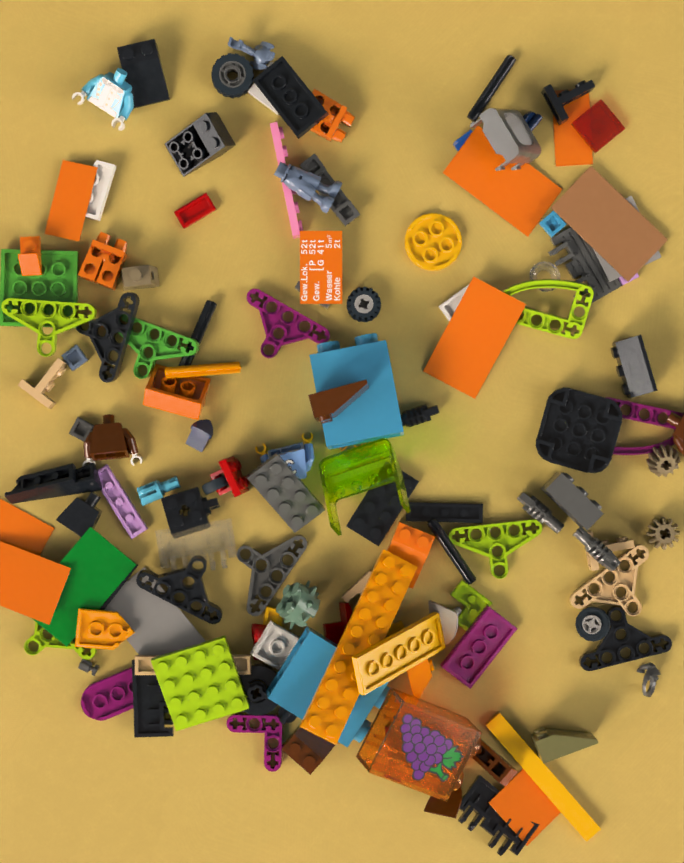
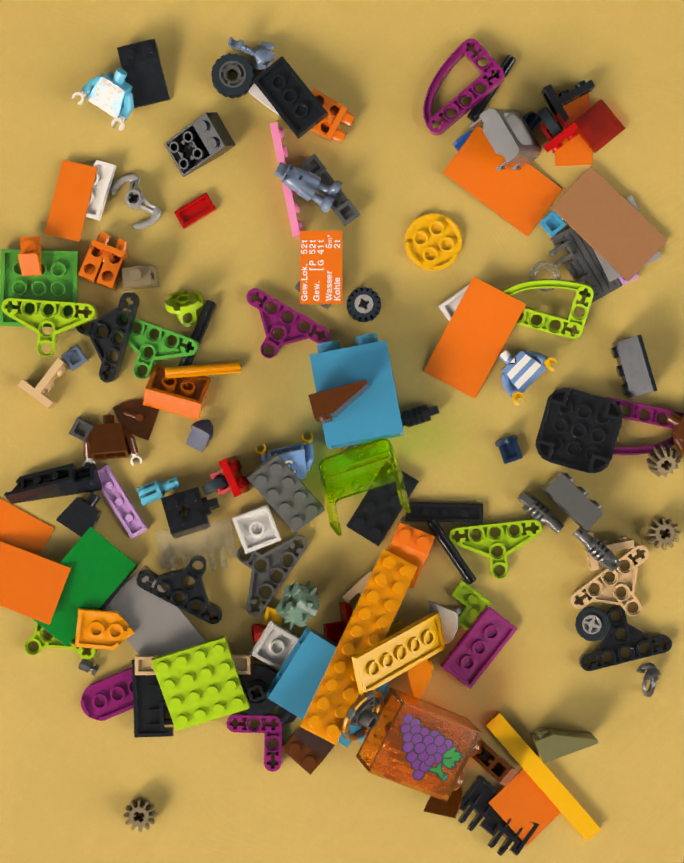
(136, 200): none -> light grey piece
(137, 417): none -> reddish brown shield
(139, 807): none -> dark tan gear
(182, 303): none -> lime tile
(256, 529): none -> white tile
(361, 714): none -> dark grey piece
(453, 59): none -> magenta beam
(509, 449): none -> dark blue tile
(522, 371): none -> torso
(551, 124): none -> plate

